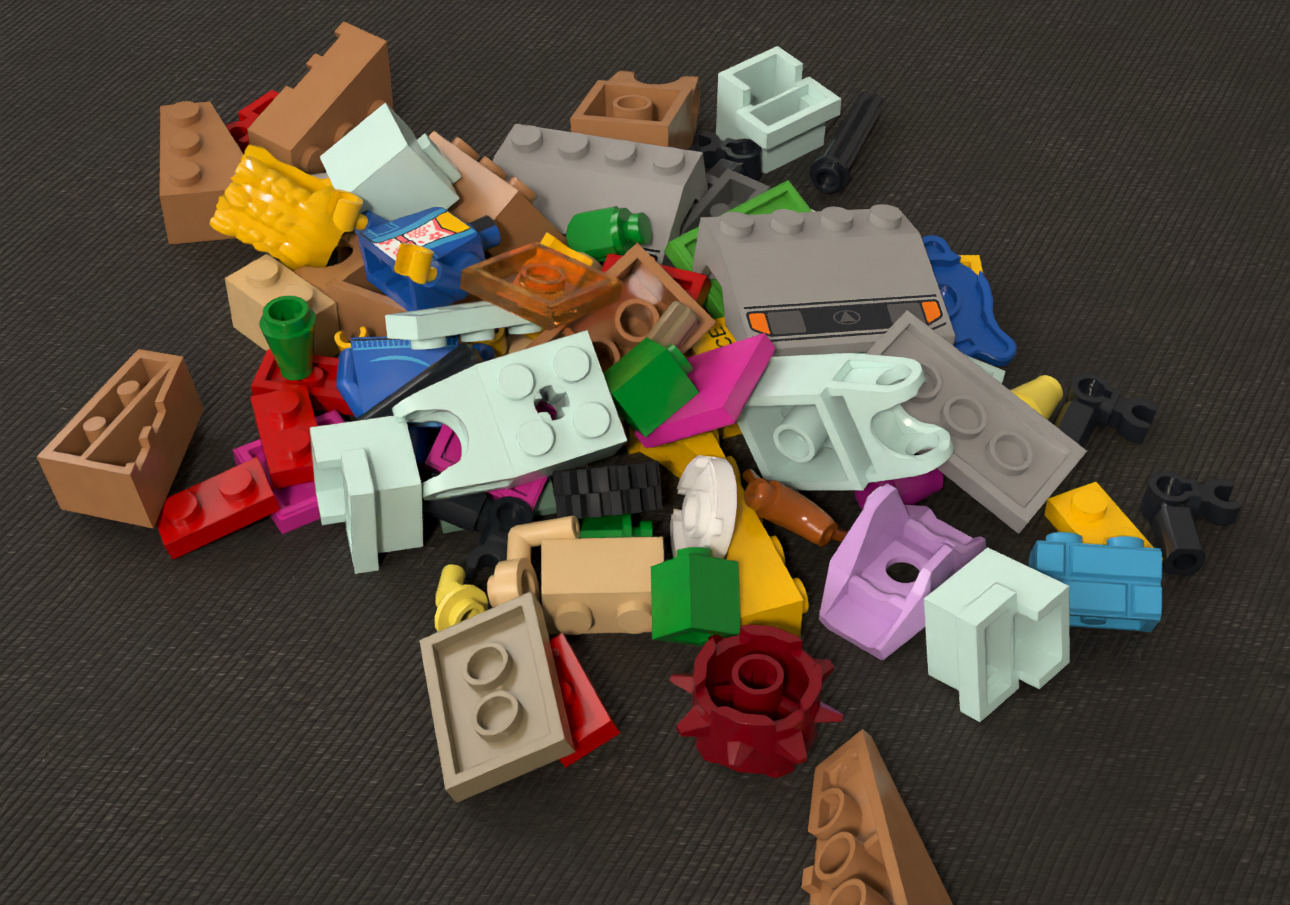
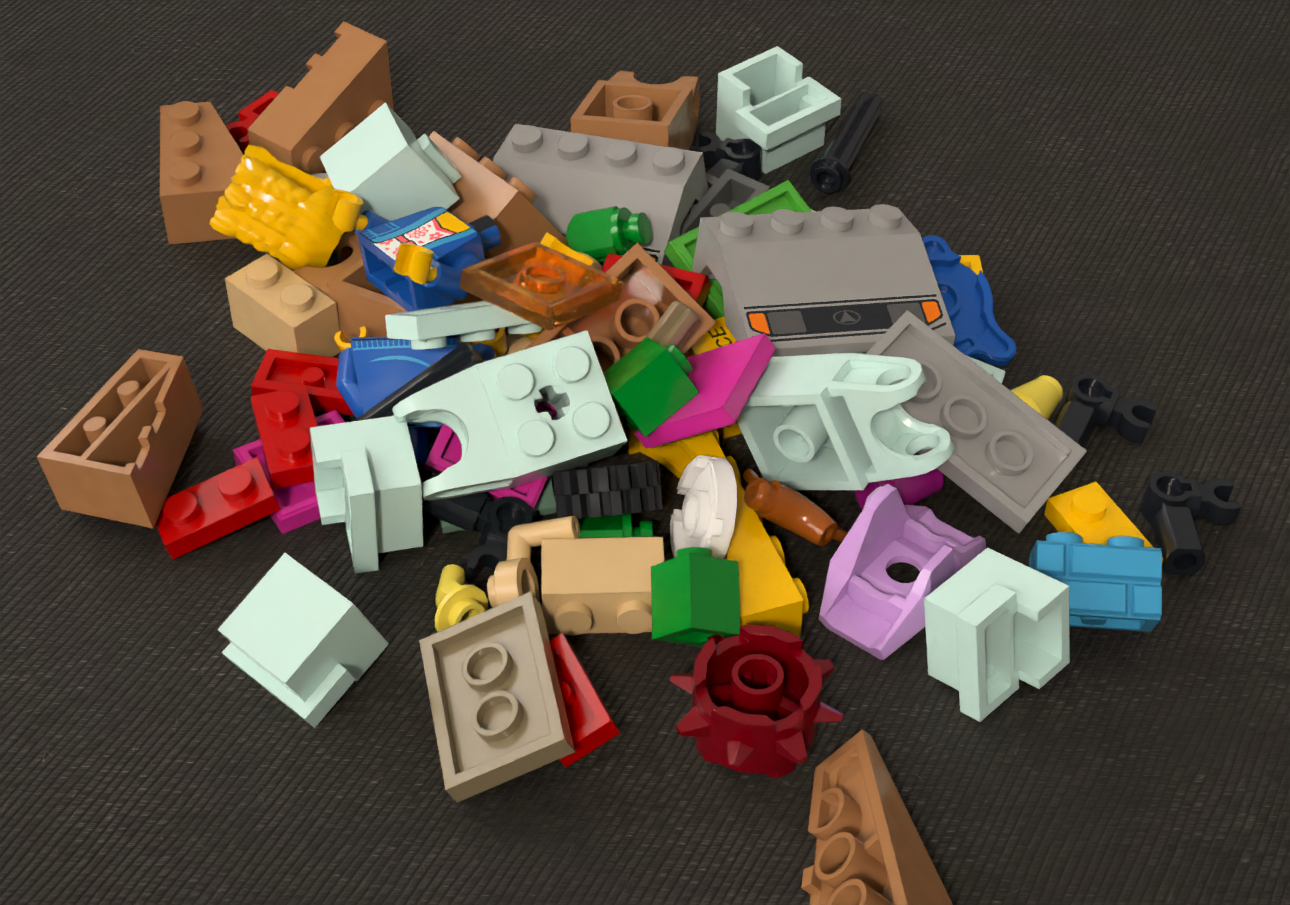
(290, 334): green cone -> none
(301, 639): none -> light aqua plate

